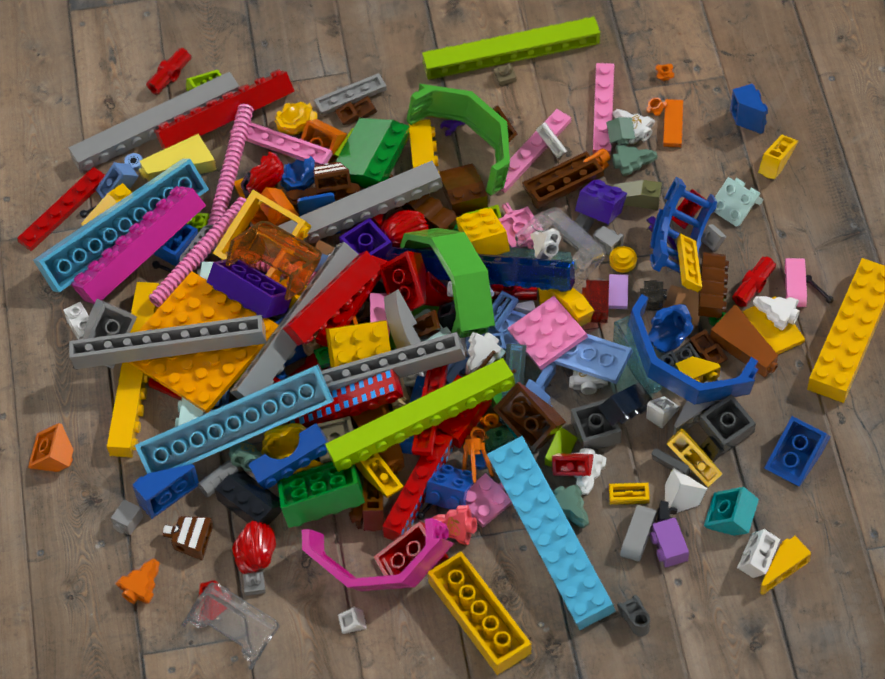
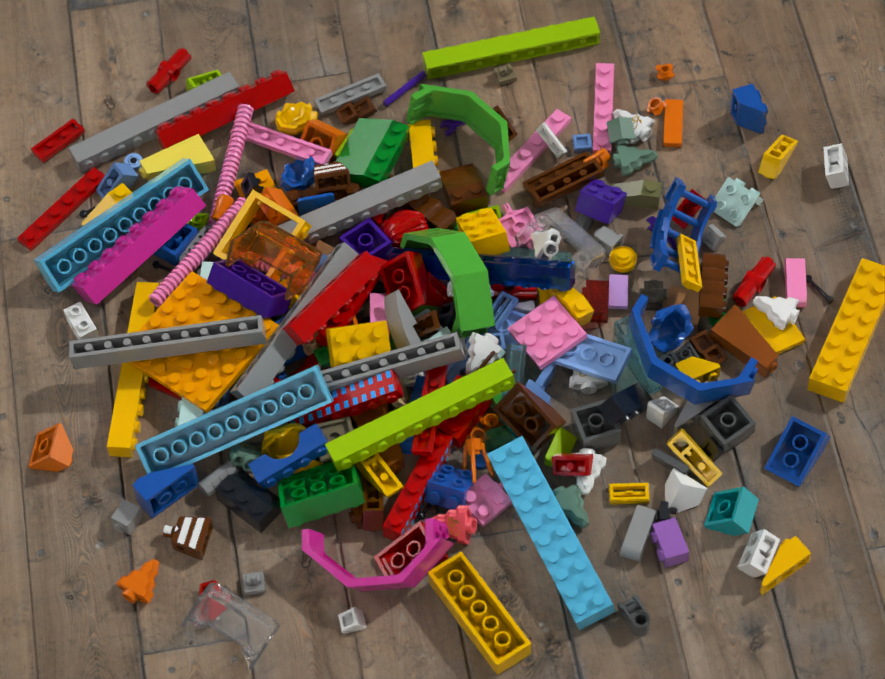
(58, 140): none -> red plate
(108, 320): light grey slope -> none
(222, 204): none -> orange cone
(254, 547): red hair -> none
(266, 174): red hair -> none
(404, 88): none -> dark purple bar
(582, 143): none -> medium blue tile
(836, 166): none -> white brick

